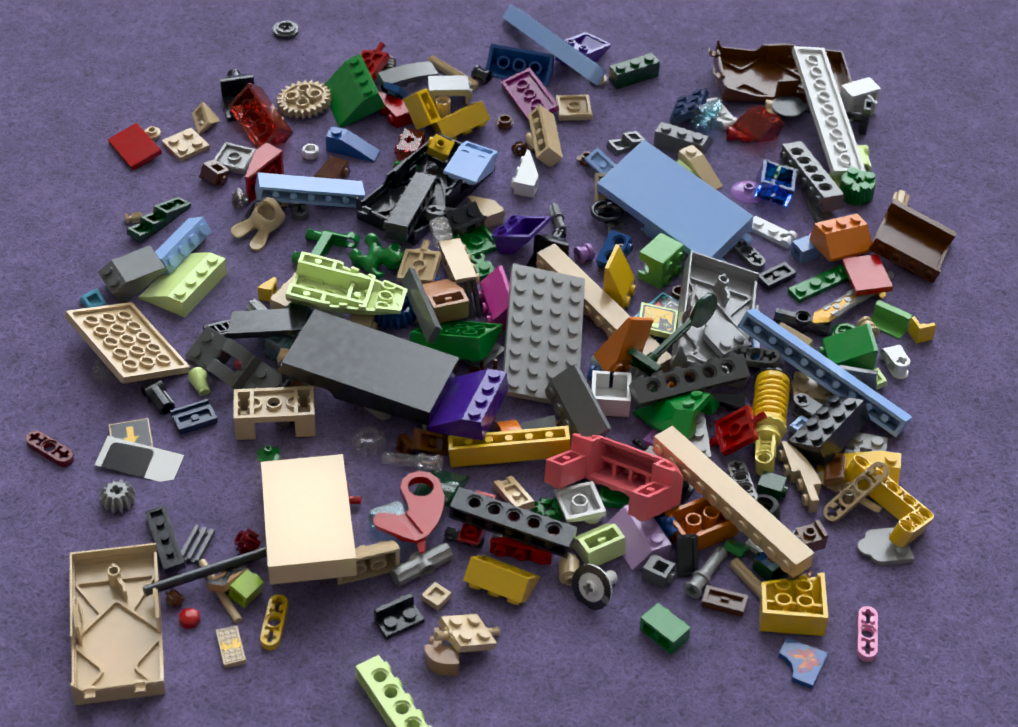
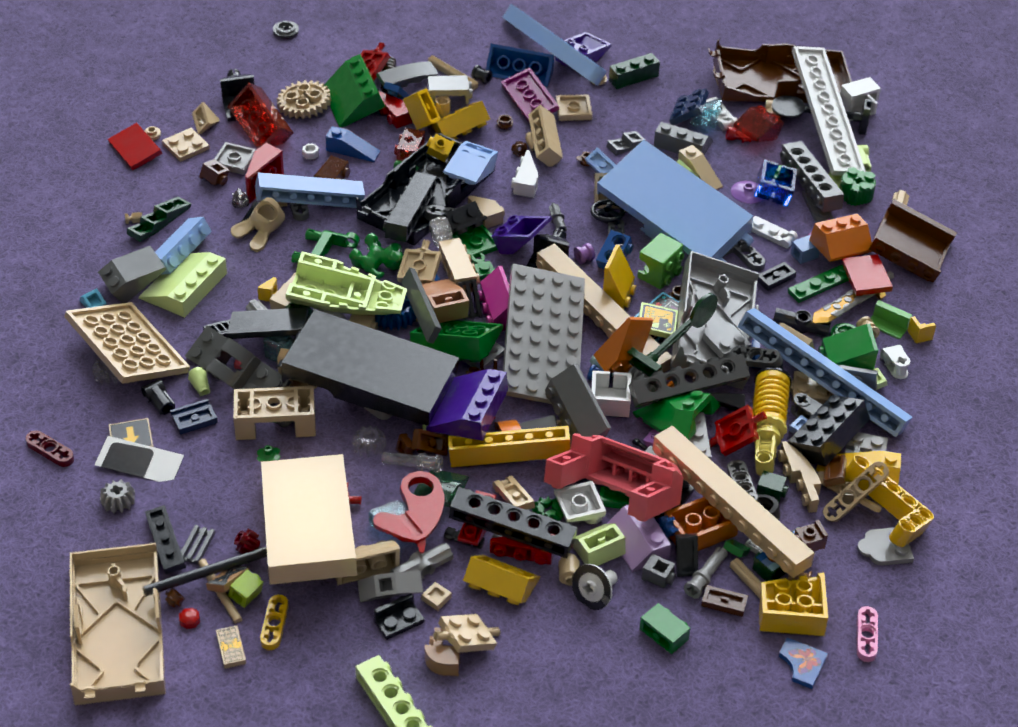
(390, 585): none -> light grey slope

